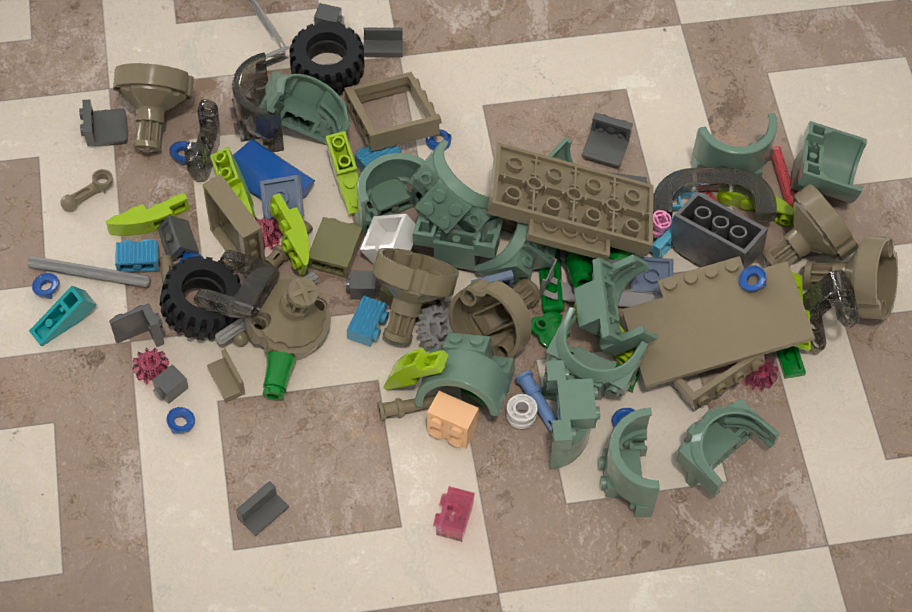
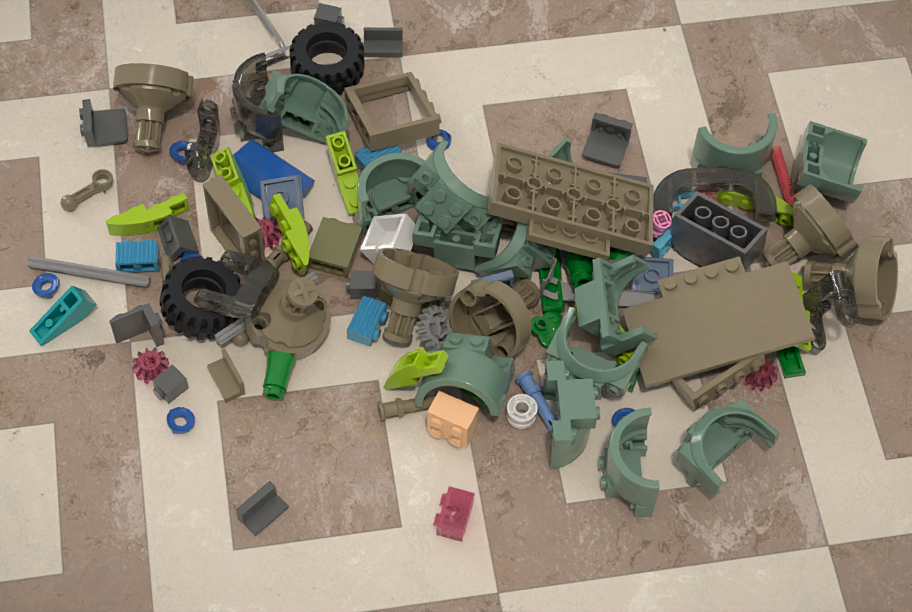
(752, 271): blue piece -> none

